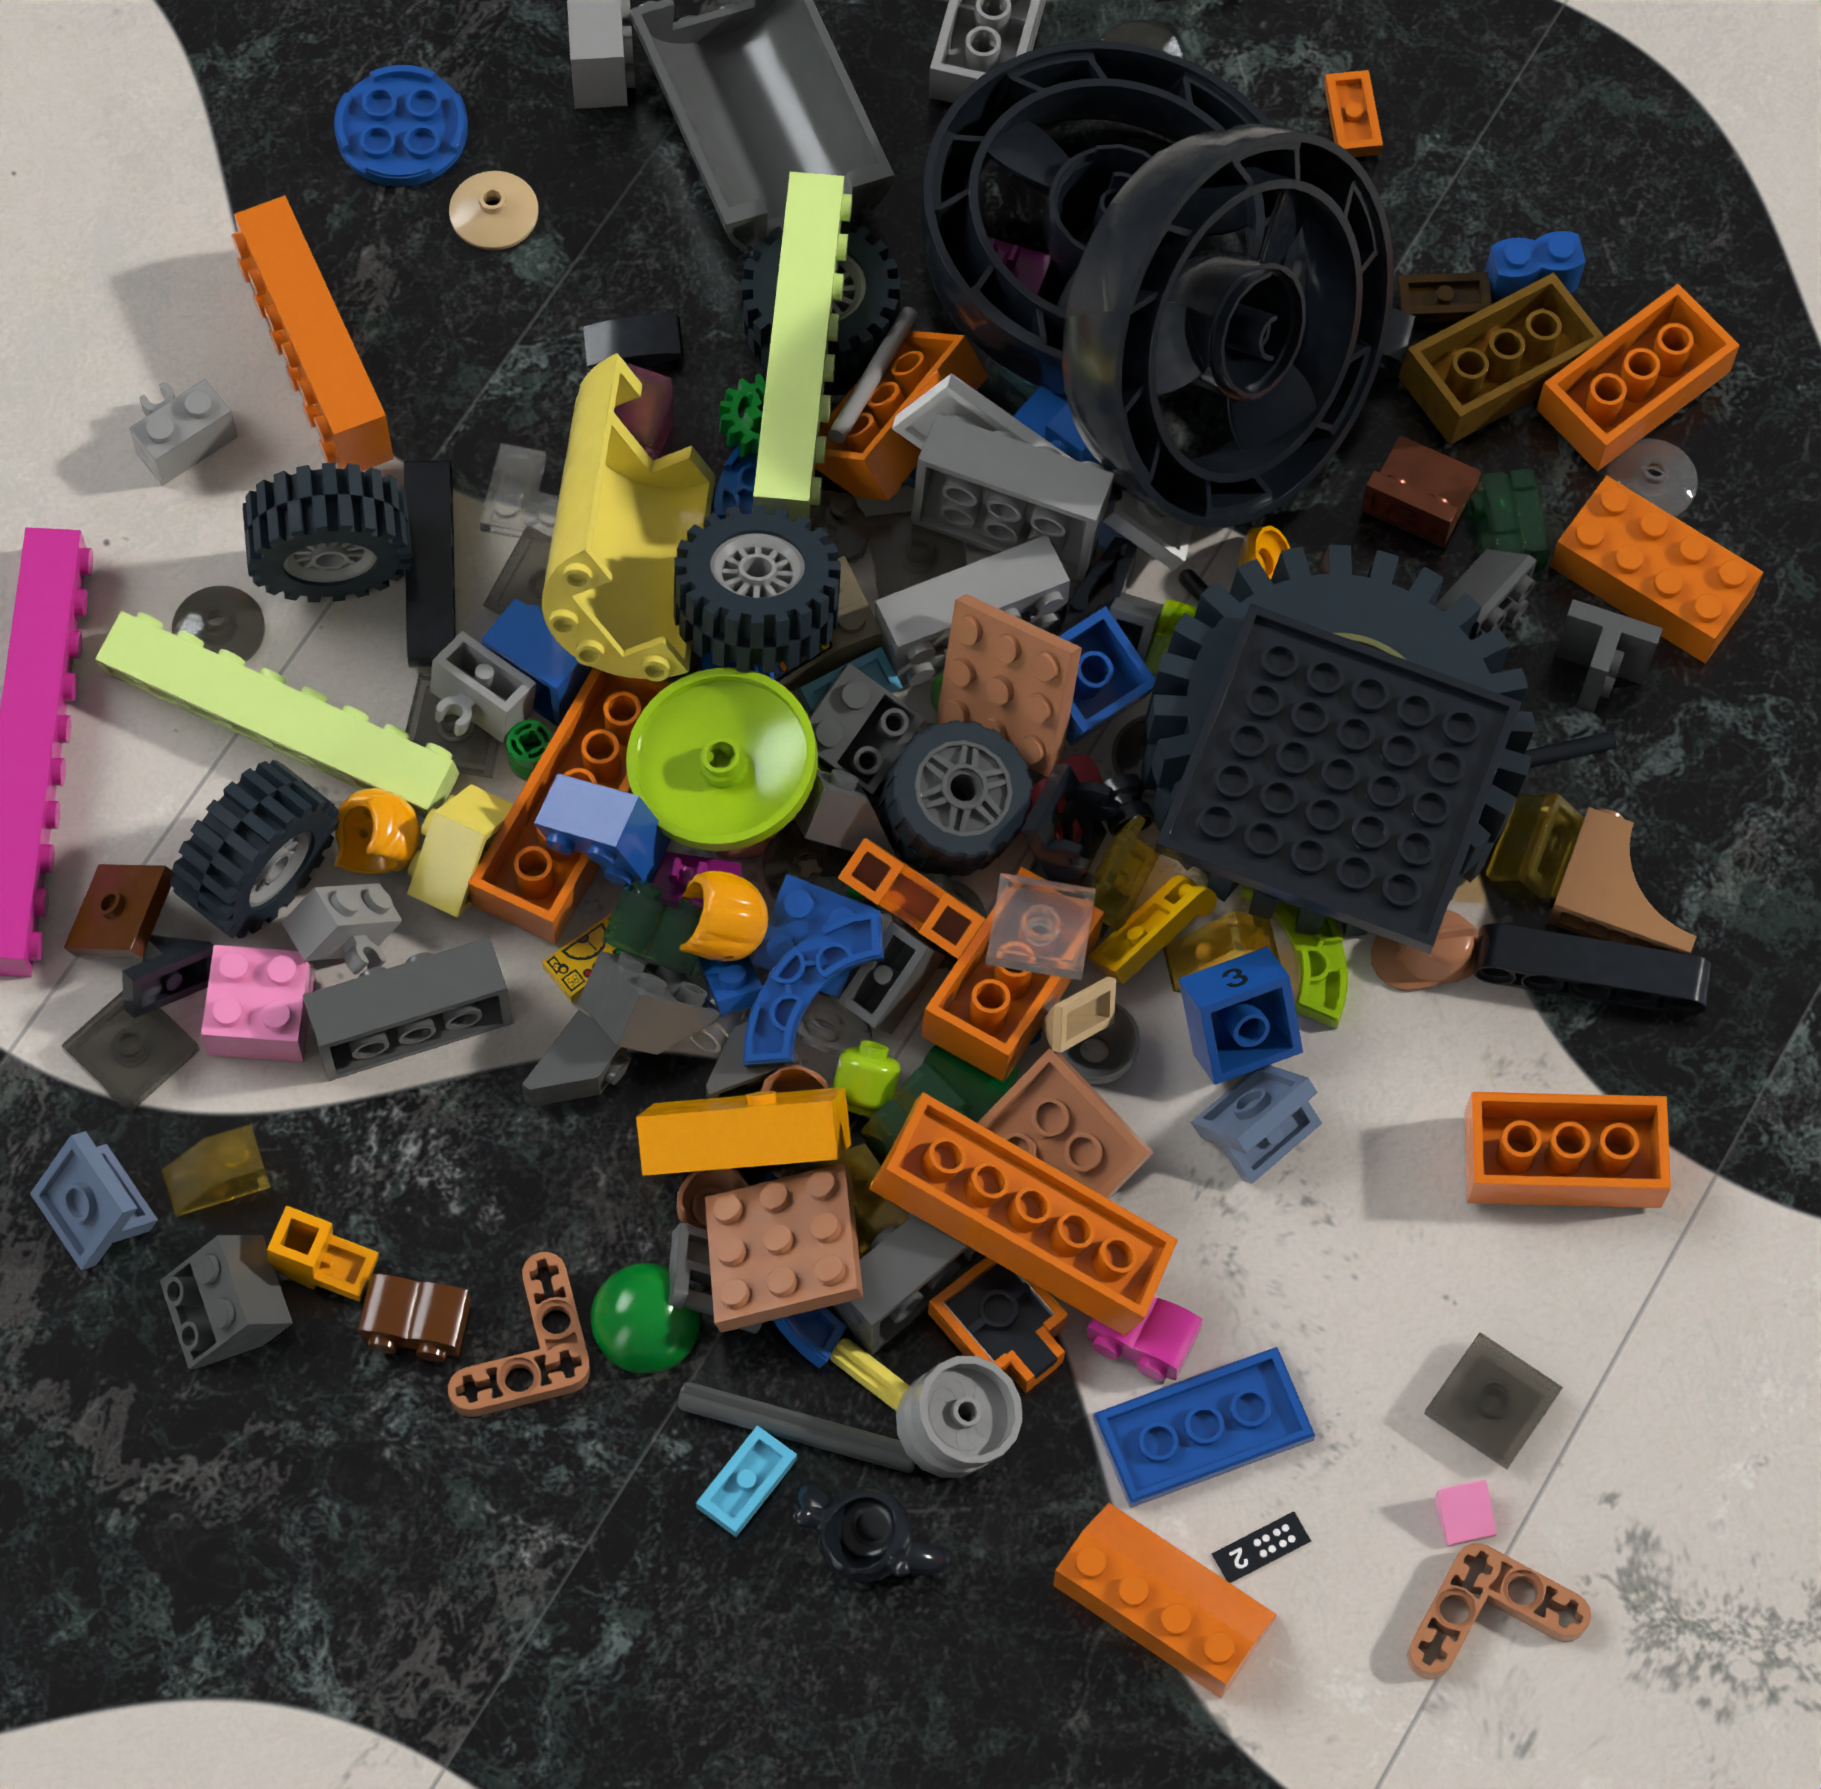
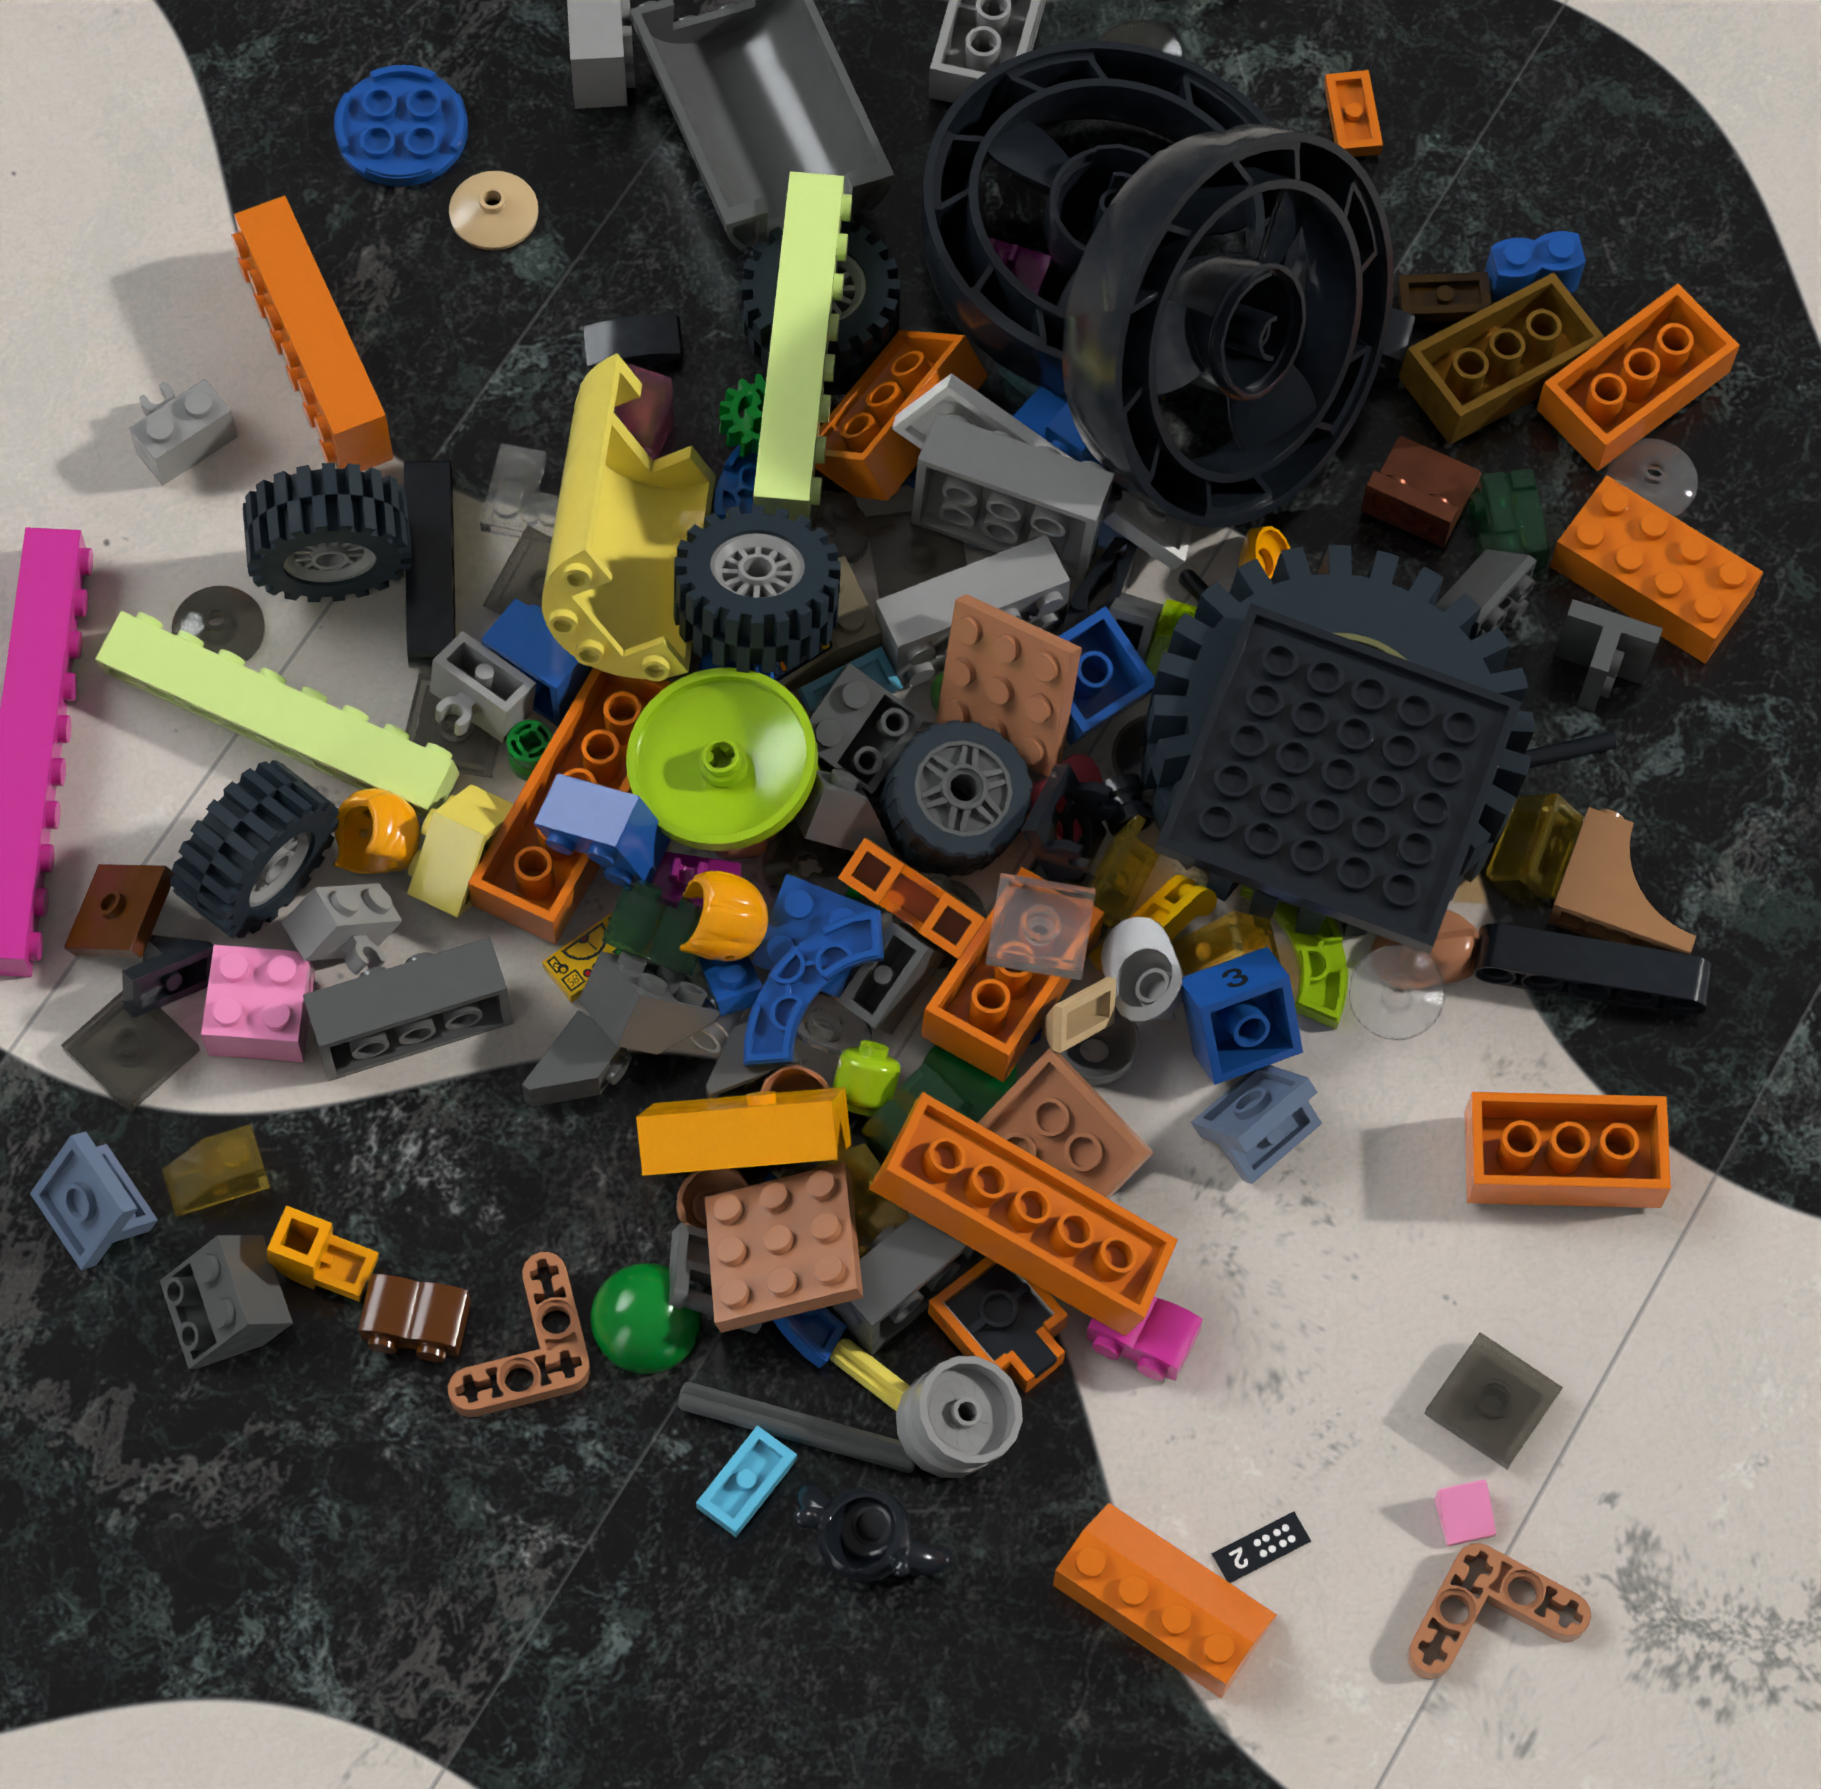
(872, 375): light grey bar -> none
(1144, 969): none -> light grey piece
(1203, 1427): blue tile -> none
(1396, 968): none -> clear dish

